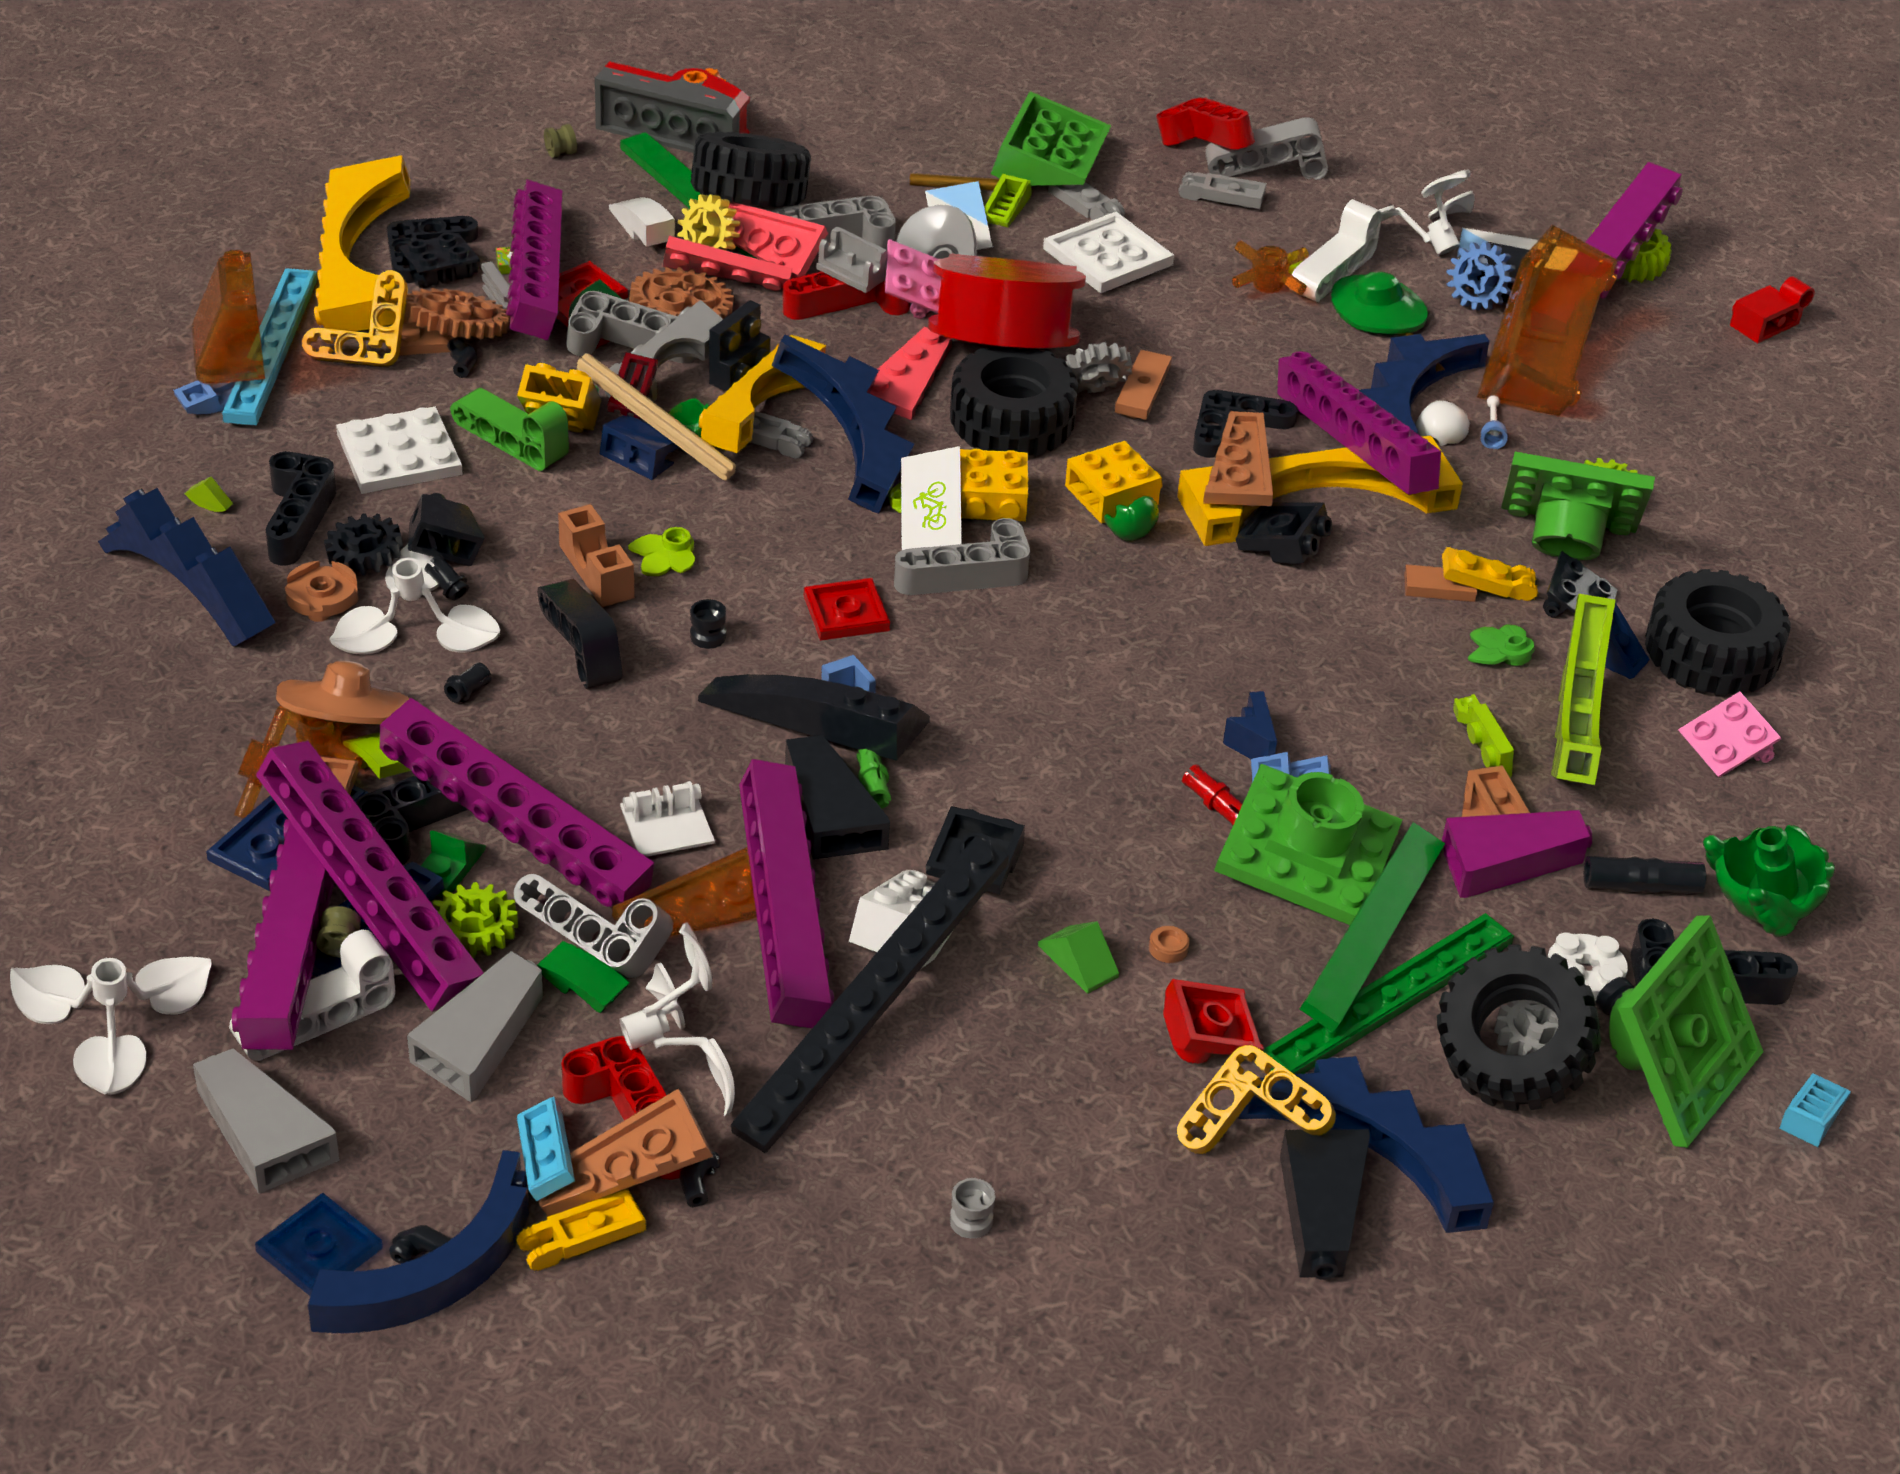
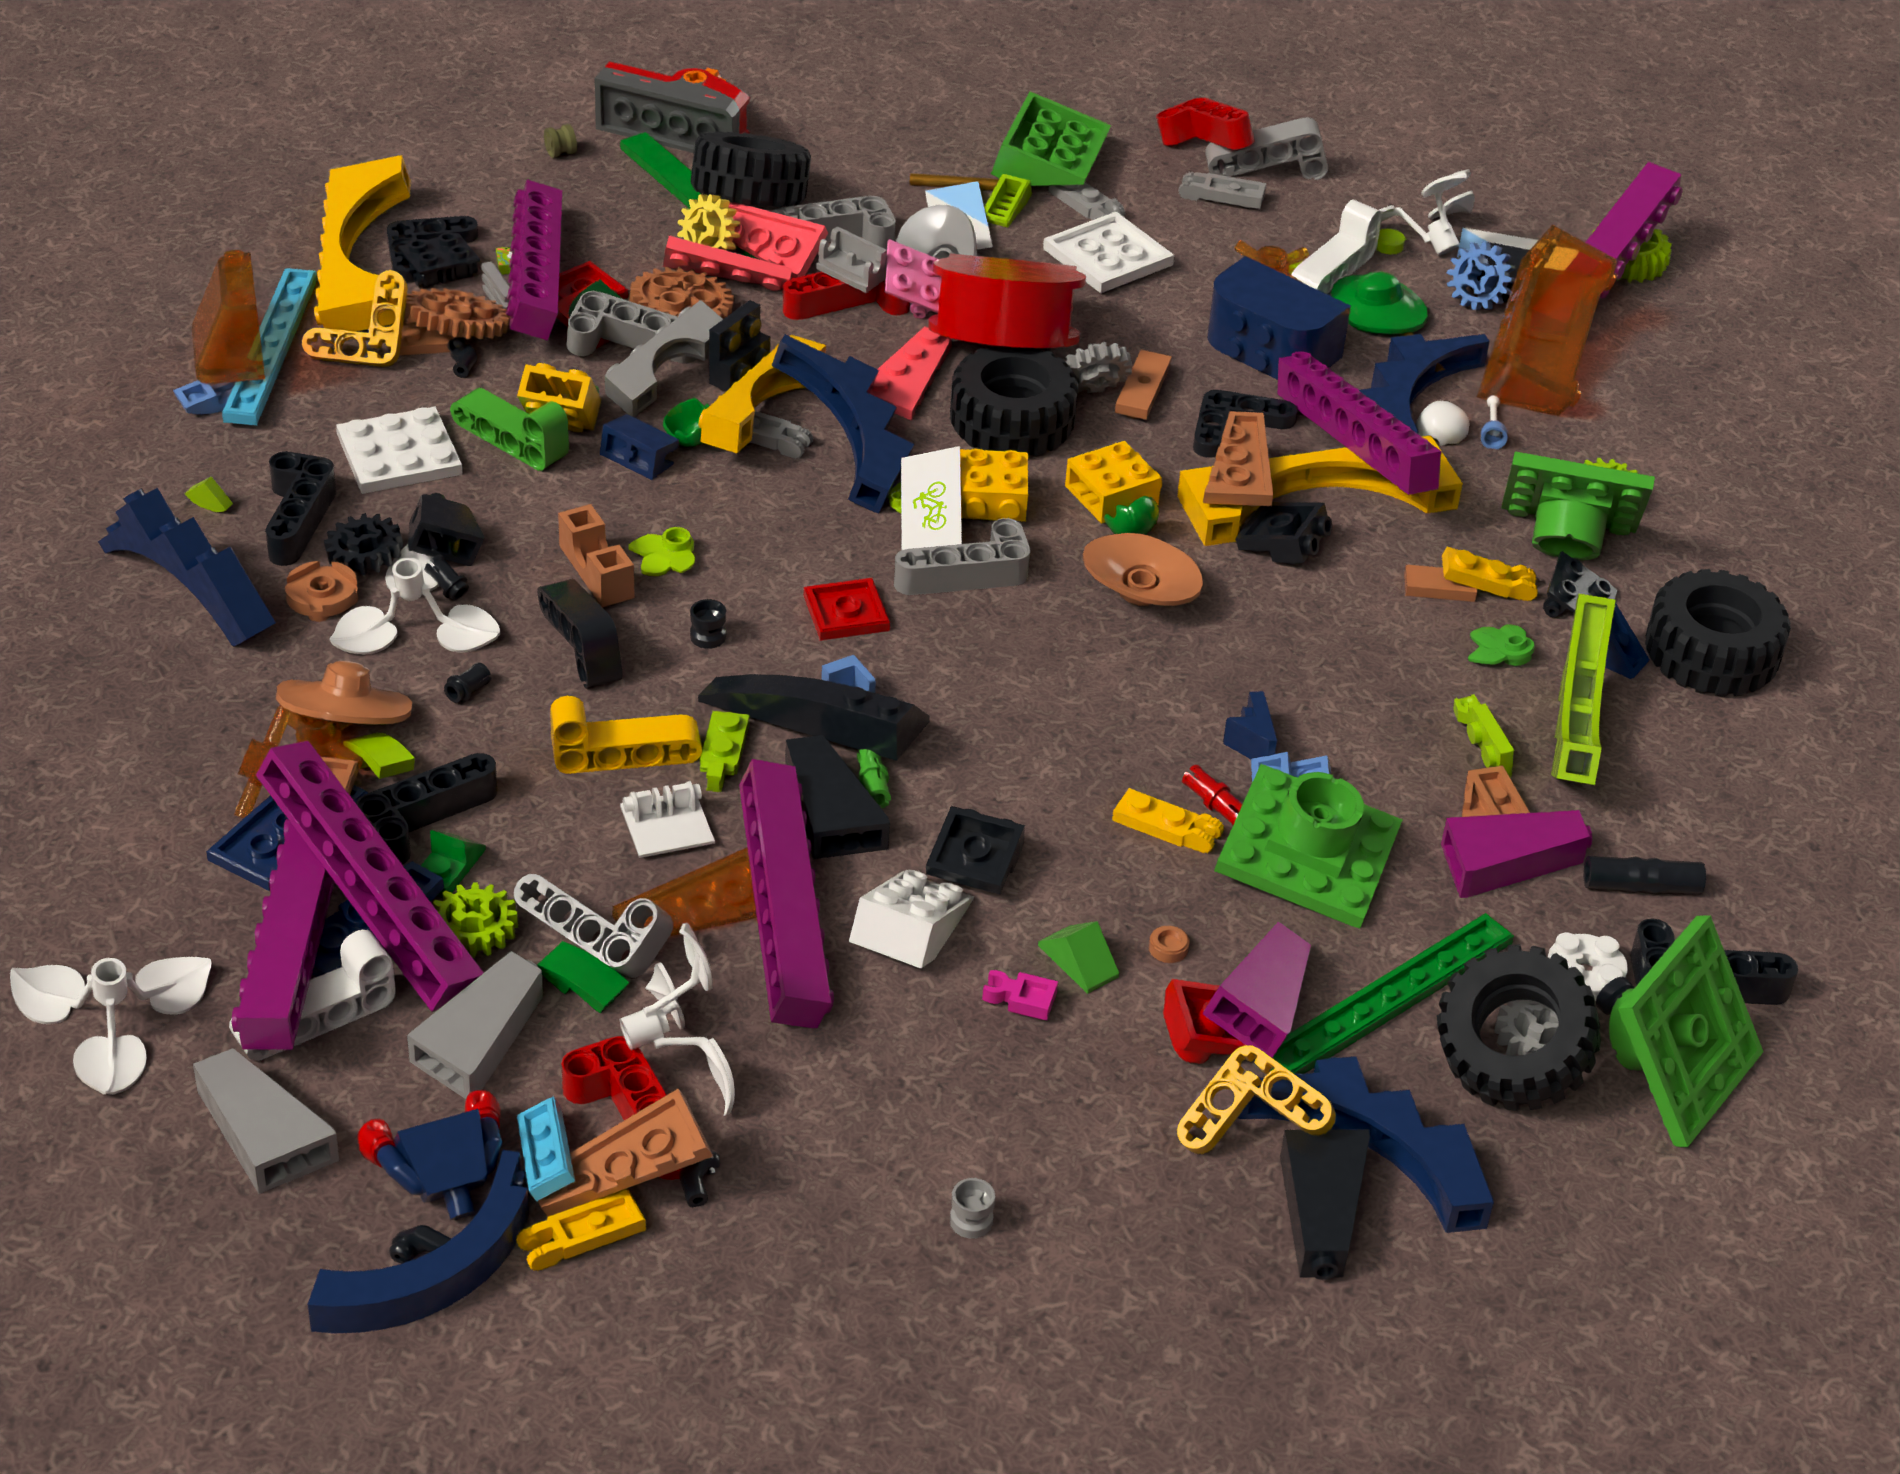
(316, 1239): clear blue tile -> none
(336, 926): olive wheel -> none
(441, 1155): none -> dark blue torso
(515, 805): magenta brick -> none
(614, 404): dark red tile -> none
(619, 743): none -> yellow beam
(644, 220): white slope -> none
(657, 417): tan axle -> none
(723, 747): none -> lime hinge
(869, 996): black plate -> none
(1025, 995): none -> dark pink plate
(1143, 569): none -> nougat hat
(1167, 821): none -> yellow hinge
(1263, 991): none -> magenta slope
(1269, 316): none -> dark blue brick
(1372, 927): green tile -> none
(1390, 241): none -> lime tile
(1731, 735): bright pink hinge -> none
(1770, 310): red hinge -> none
(1771, 875): green piece -> none
(1812, 1115): medium azure slope -> none

